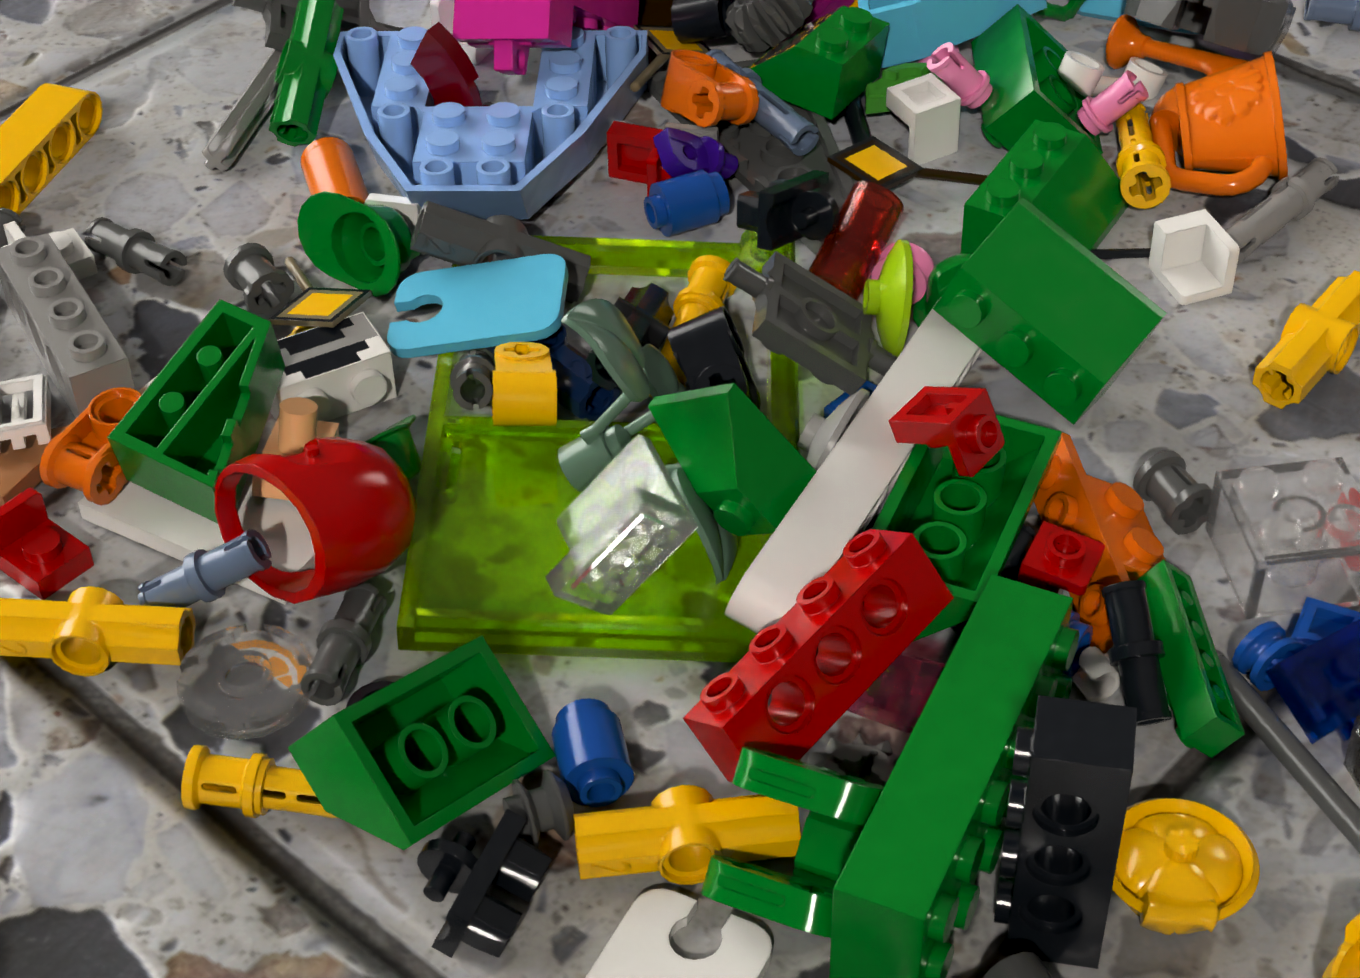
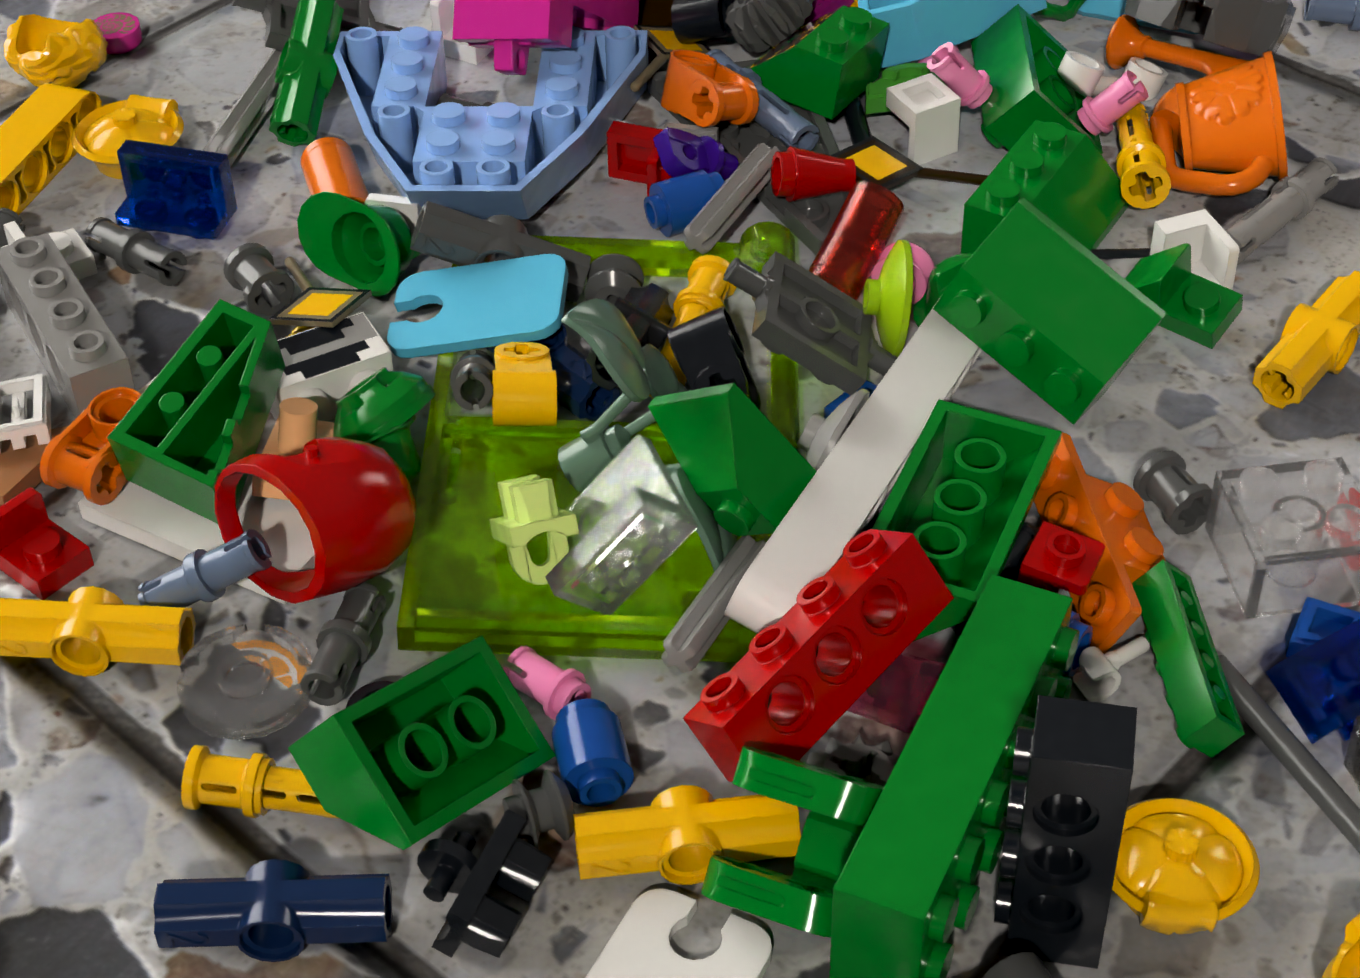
(54, 49): none -> yellow hair
(120, 31): none -> dark pink tile
(135, 119): none -> yellow piece
(175, 190): none -> clear blue bracket
(273, 910): none -> dark blue piece
(380, 404): none -> green piece
(446, 68): dark red tile -> none
(529, 510): none -> yellowish green hips
(546, 681): none -> bright pink pin
(612, 277): none -> dark grey wheel
(705, 615): none -> light grey axle
(730, 200): none -> light grey axle
(789, 210): black hips -> none
(809, 174): none -> red cone
(953, 419): red bracket -> none
(1136, 651): black pin -> none
(1192, 303): none -> green slope
(1261, 651): blue bush -> none

